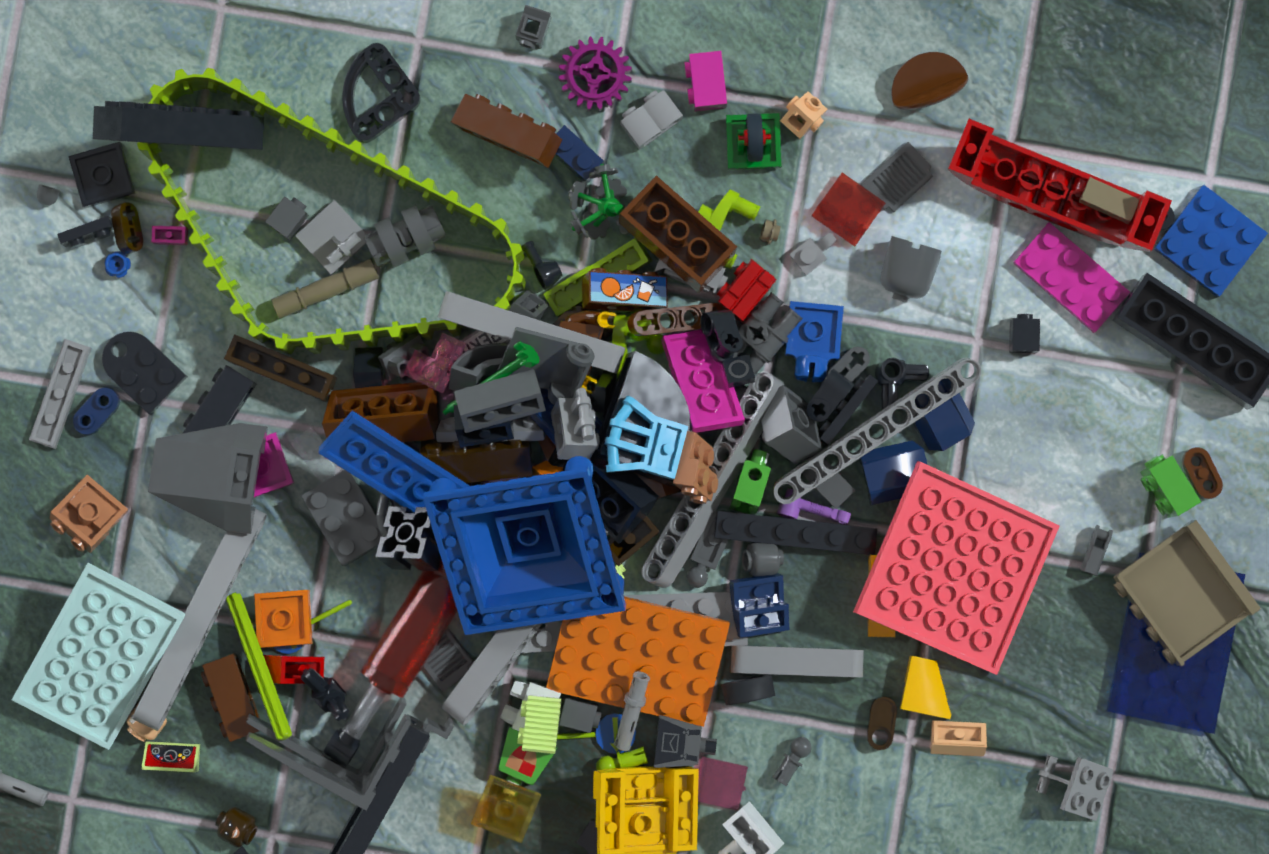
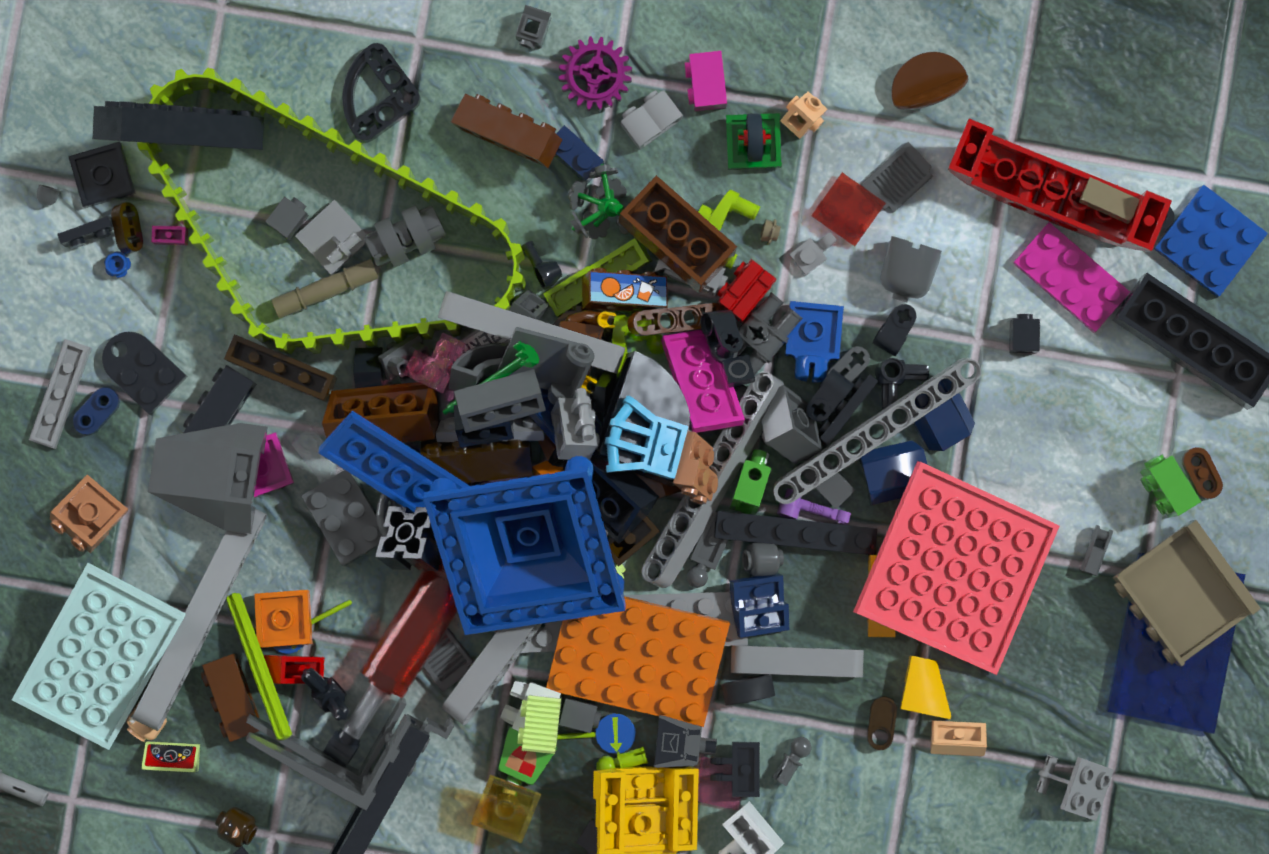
(634, 701): light grey pin -> none
(745, 769): none -> black hinge
(892, 332): none -> black piece

